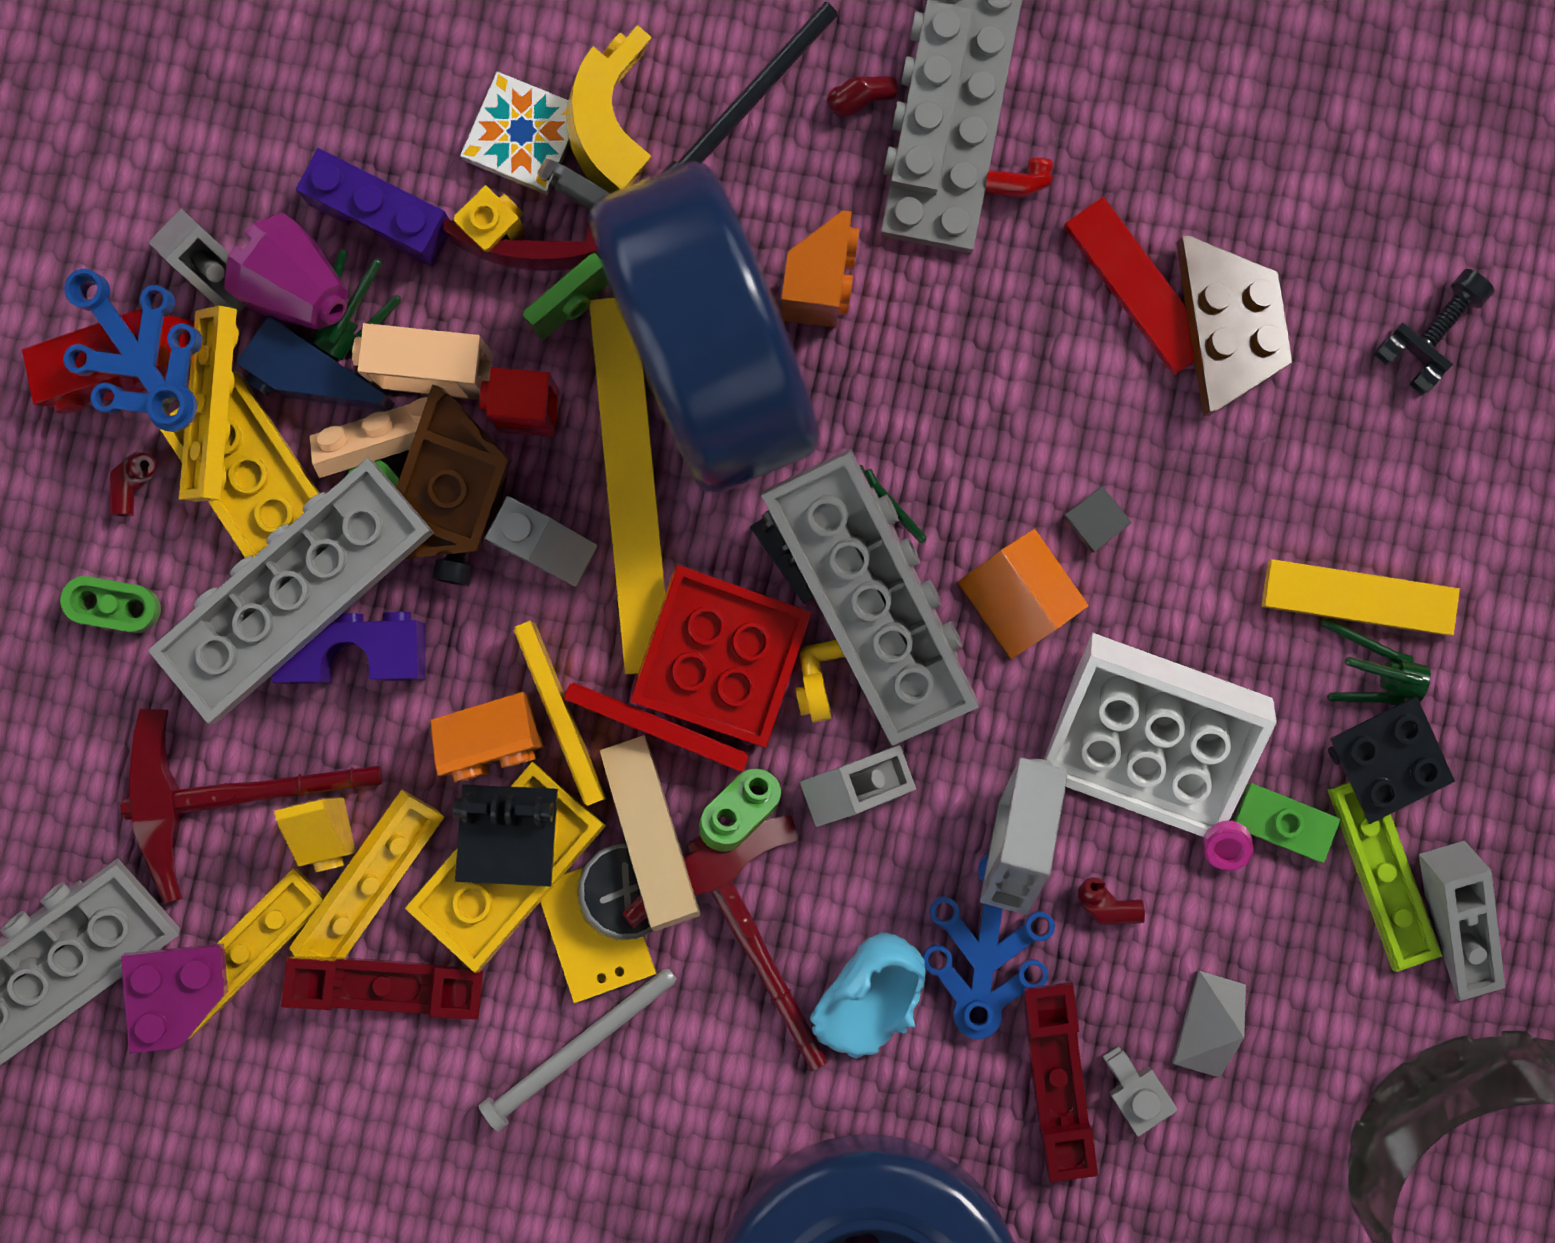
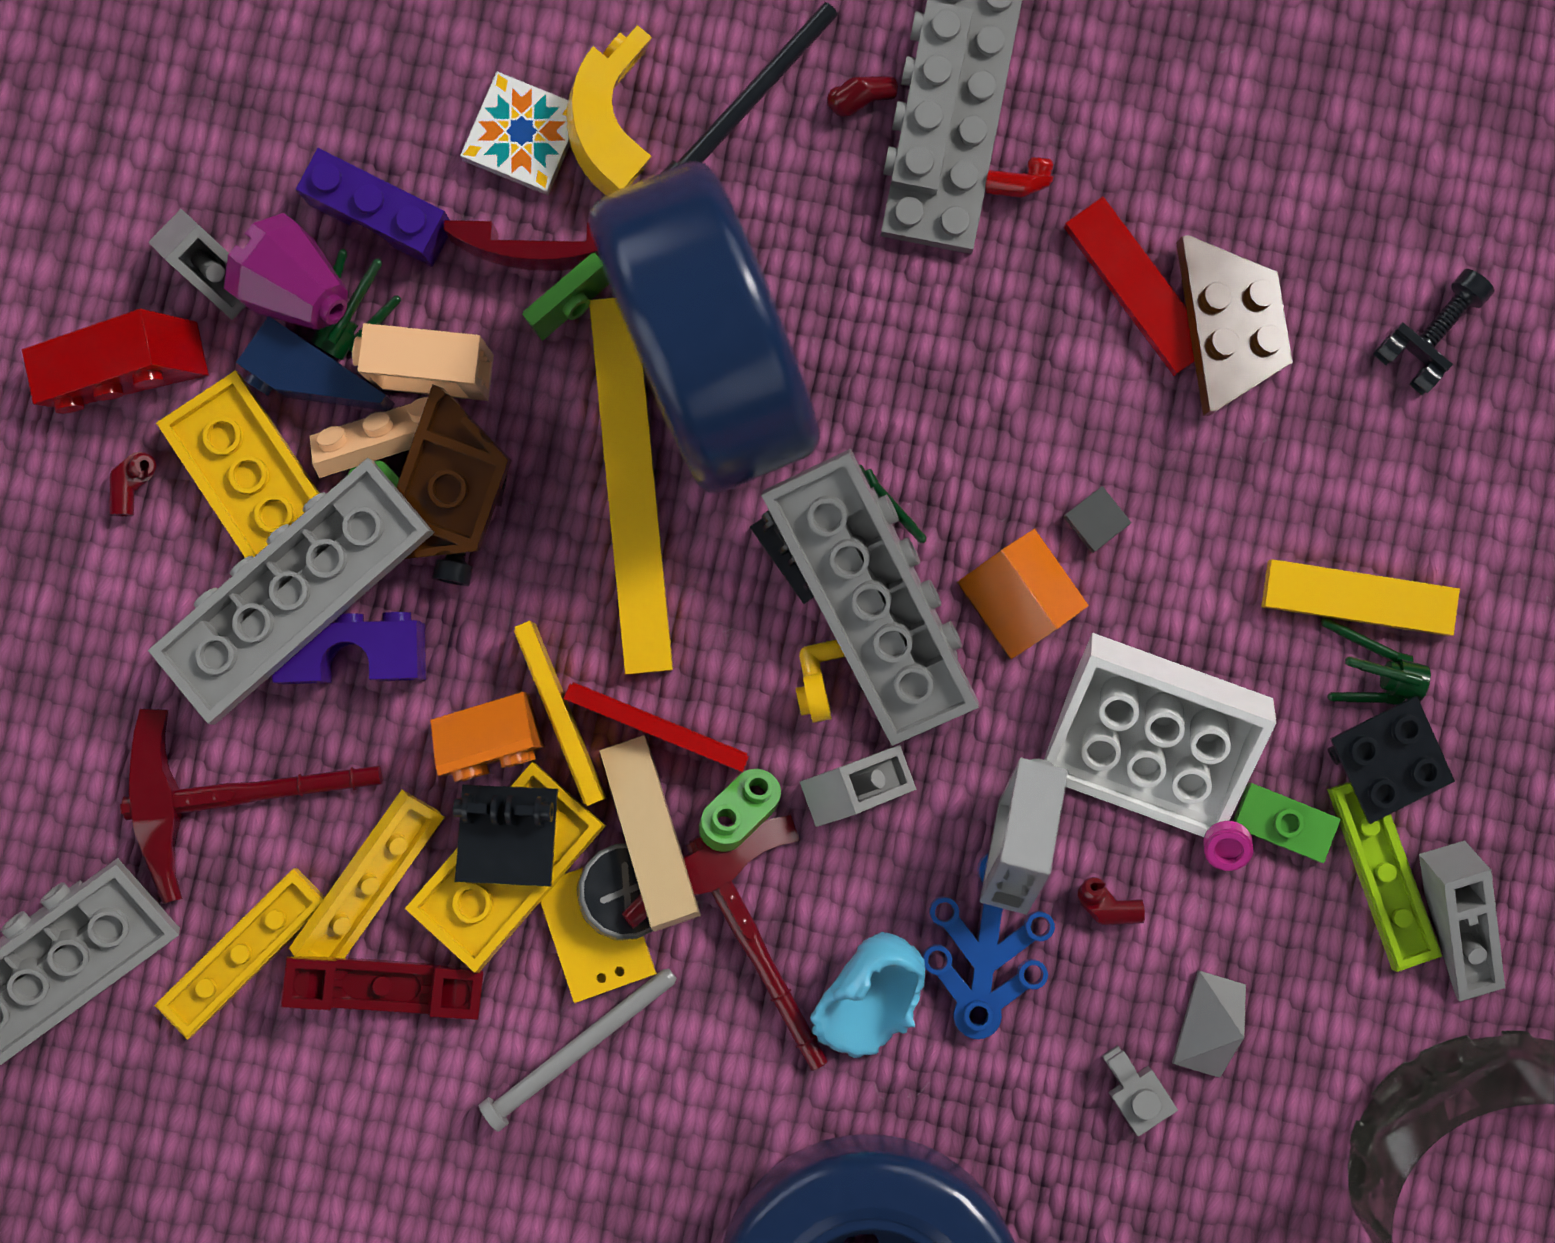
(112, 604): bright green plate -> none
(137, 356): blue plant -> none
(170, 993): magenta plate -> none
(212, 384): yellow plate -> none
(317, 832): yellow slope -> none
(490, 219): yellow bracket -> none
(521, 401): red brick -> none
(541, 541): light grey slope -> none
(571, 184): dark grey tile -> none
(720, 656): red plate -> none
(815, 277): orange slope -> none
(1059, 1082): dark red slope -> none

